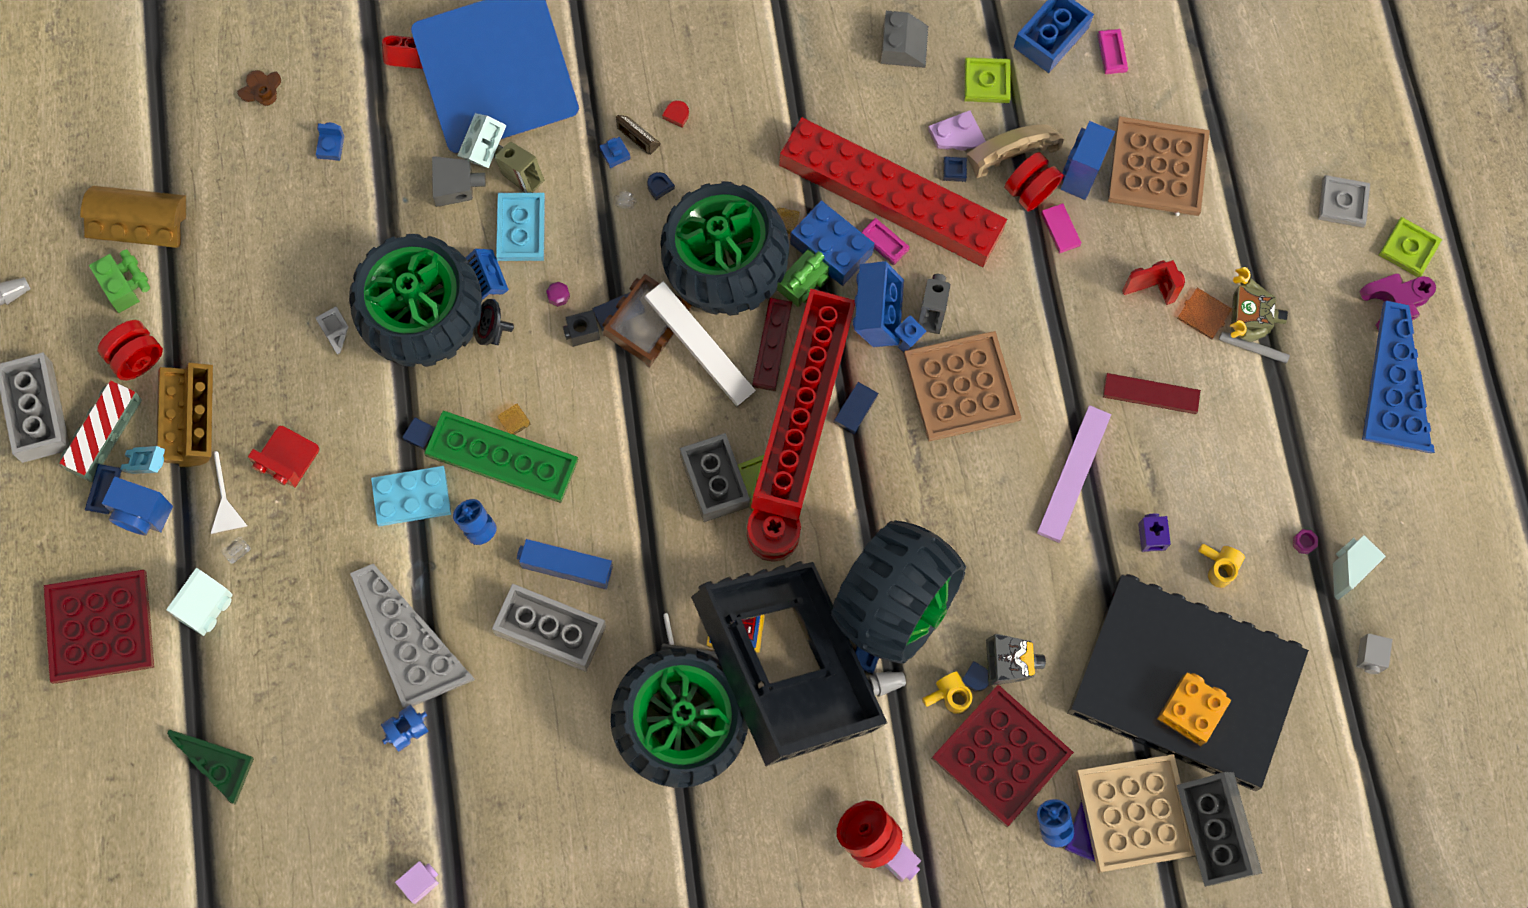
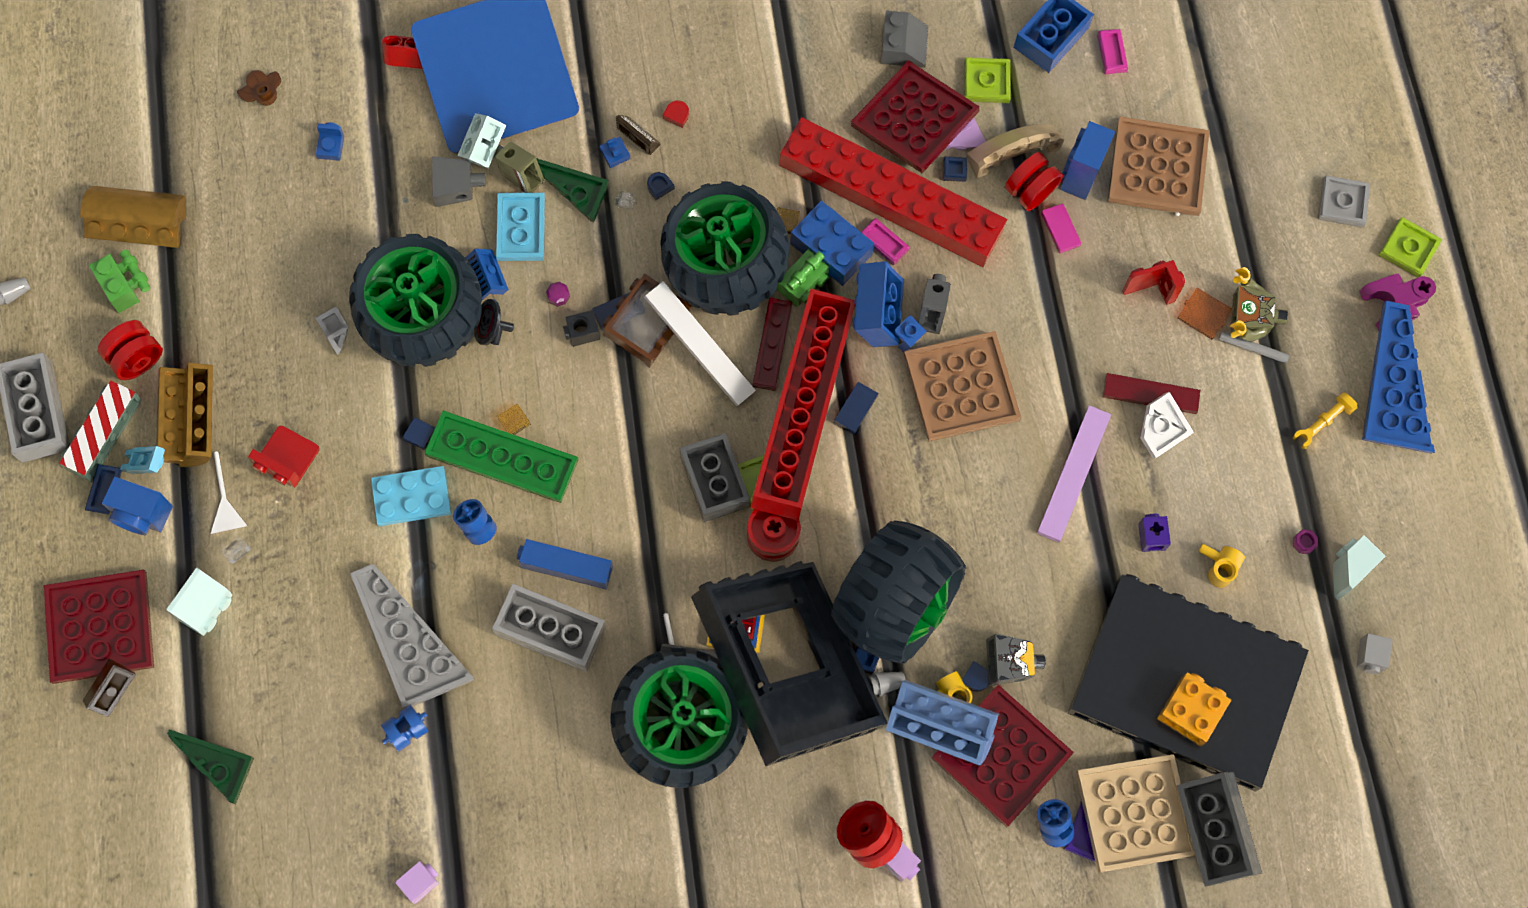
(108, 688): none -> dark brown slope
(579, 188): none -> dark green wing
(915, 116): none -> dark red plate
(943, 722): none -> medium blue brick
(1163, 425): none -> white plate
(1344, 402): none -> yellow piece

